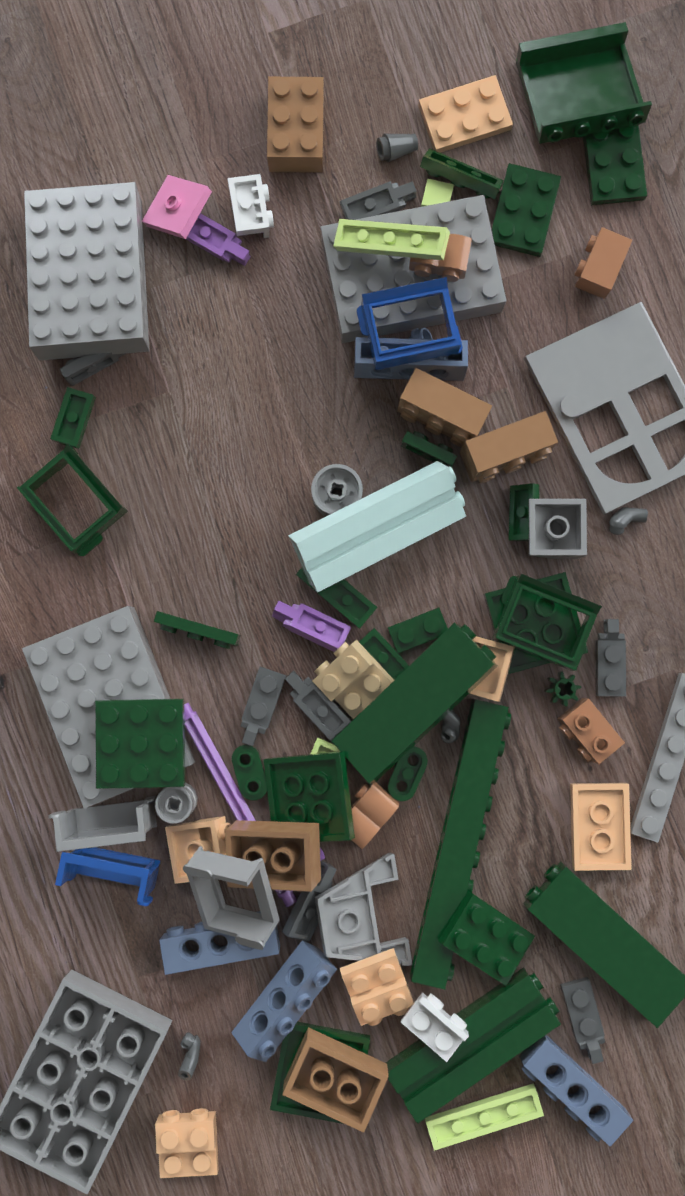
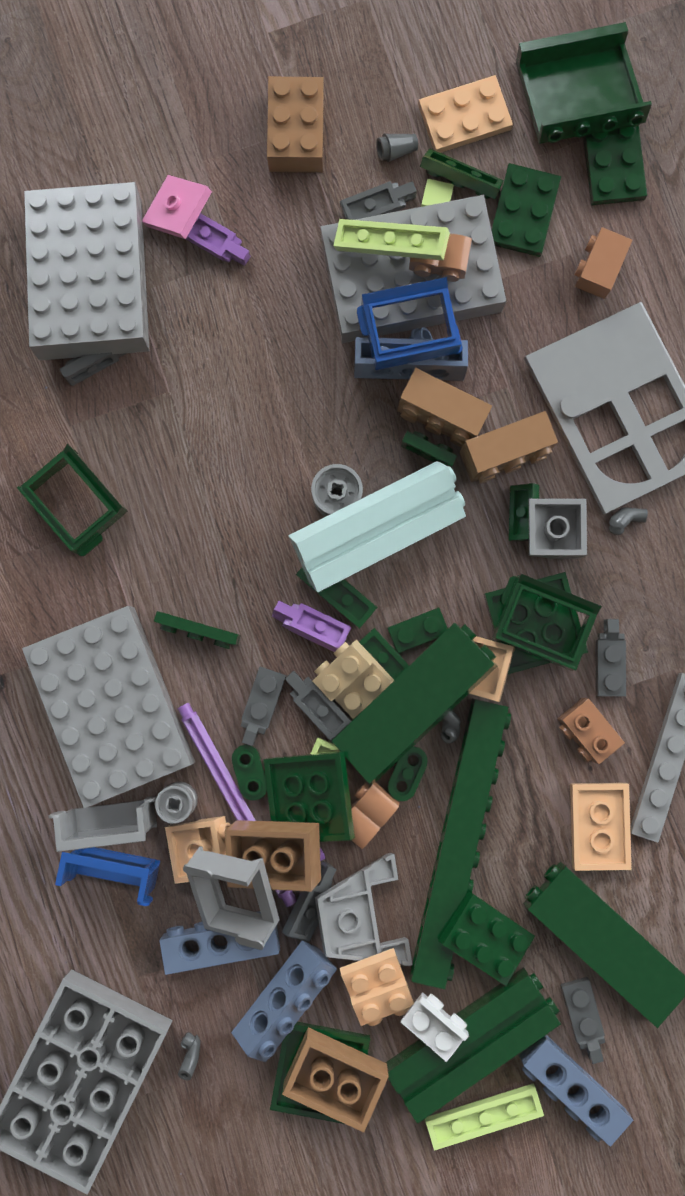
(73, 417): dark green plate -> none
(140, 743): dark green plate -> none
(187, 1143): light nougat plate -> none
(249, 205): white bracket -> none
(570, 687): dark green gear -> none

